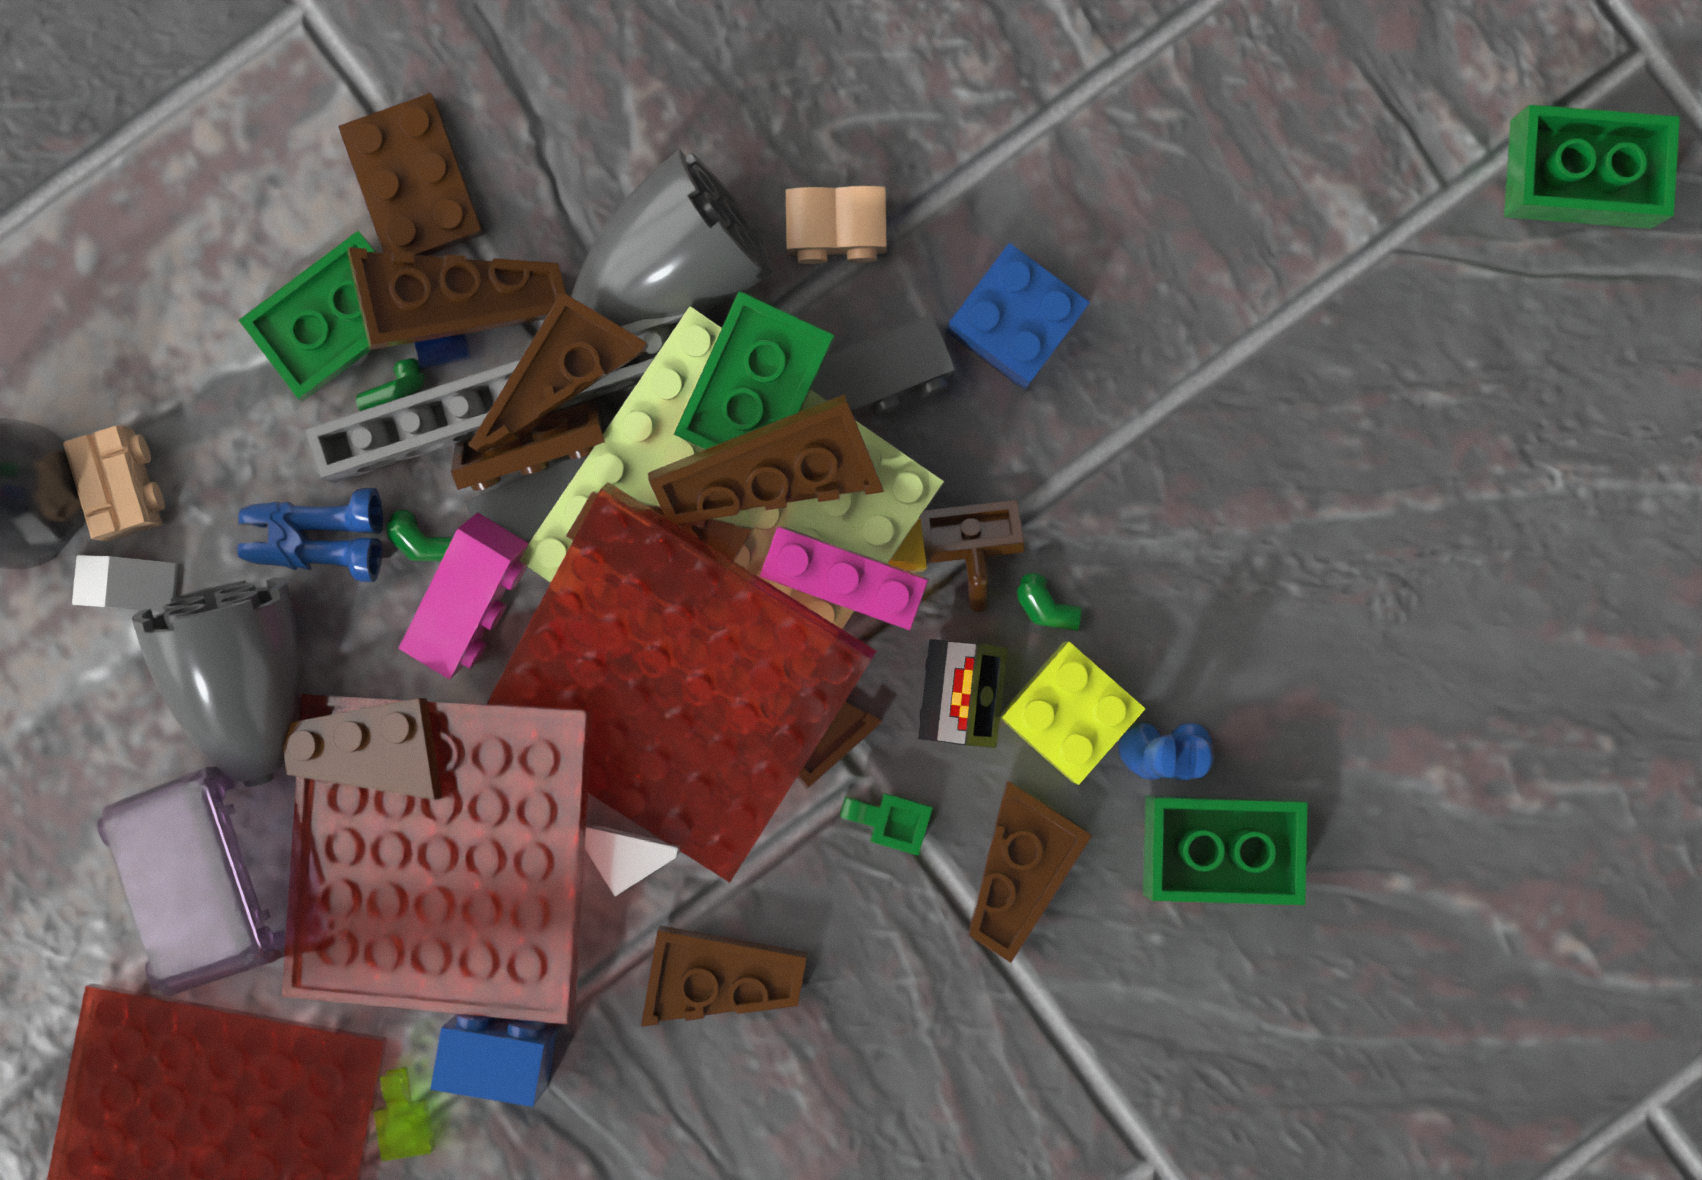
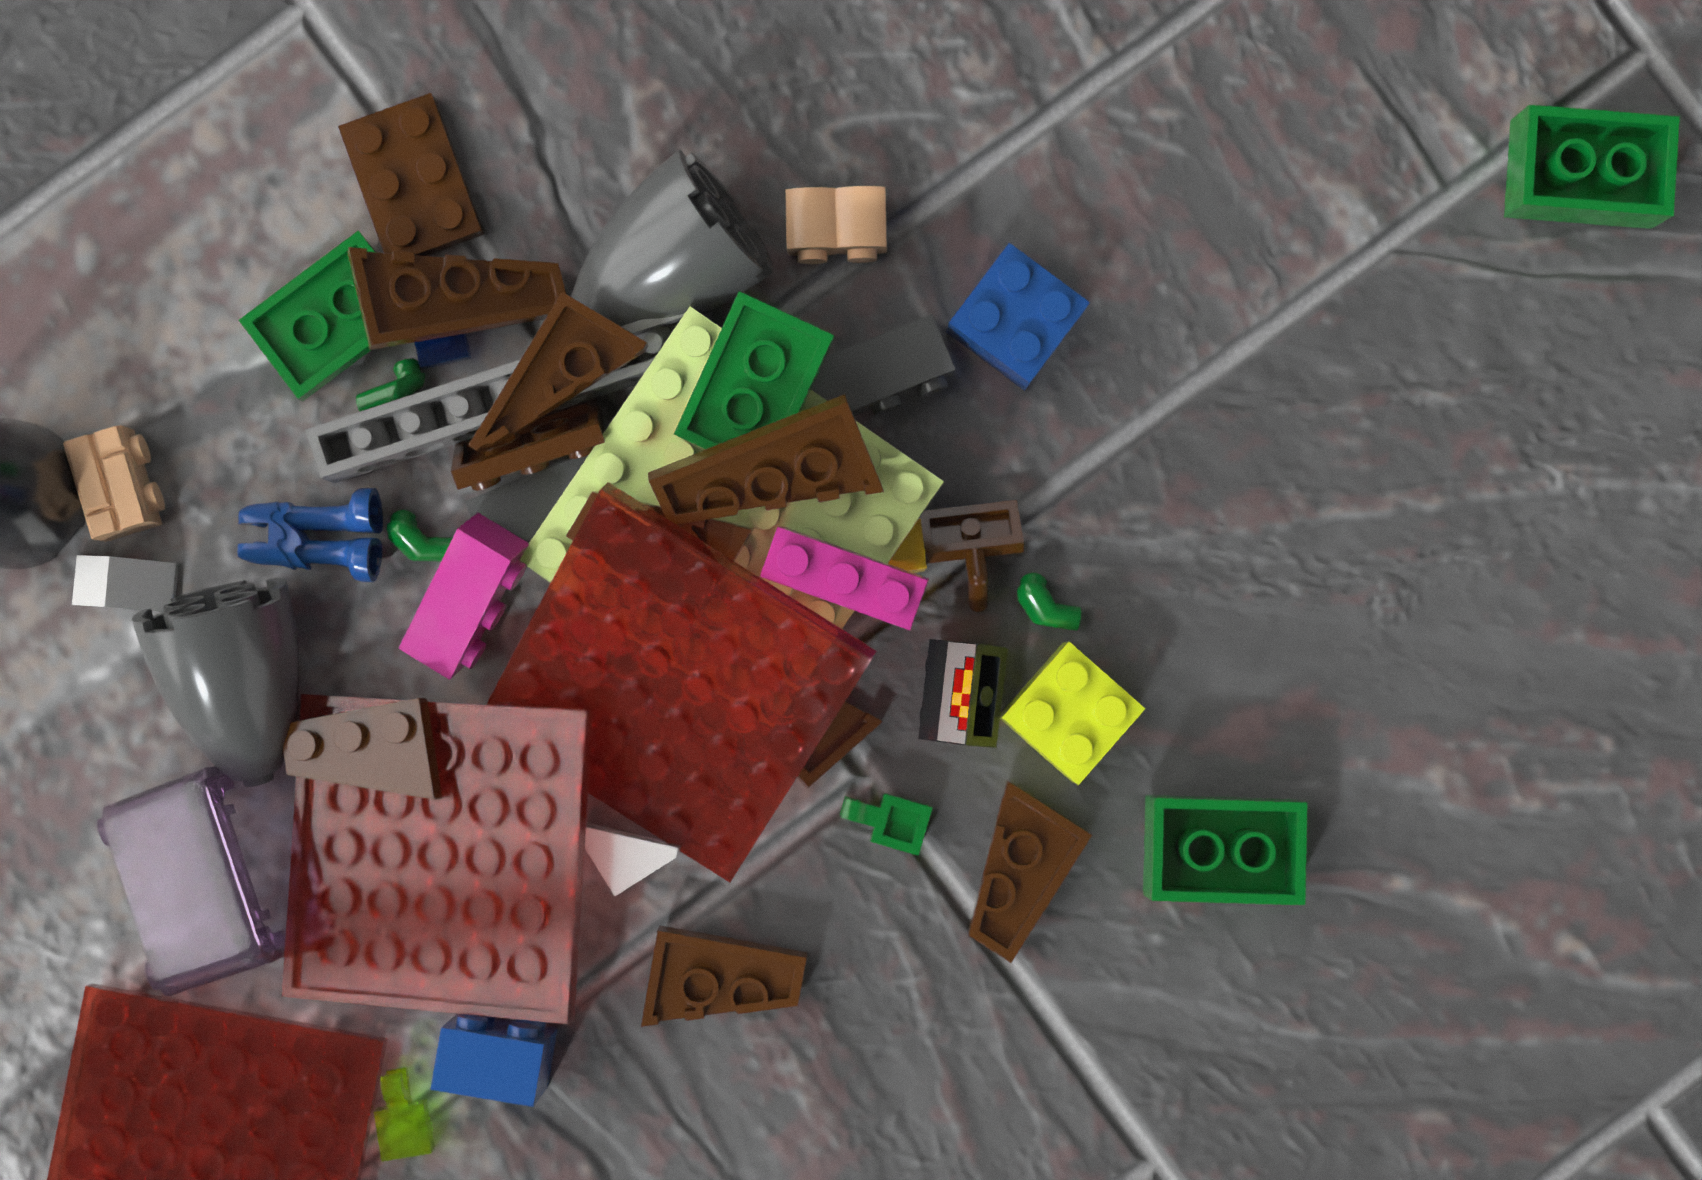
(1177, 755): blue piece -> none

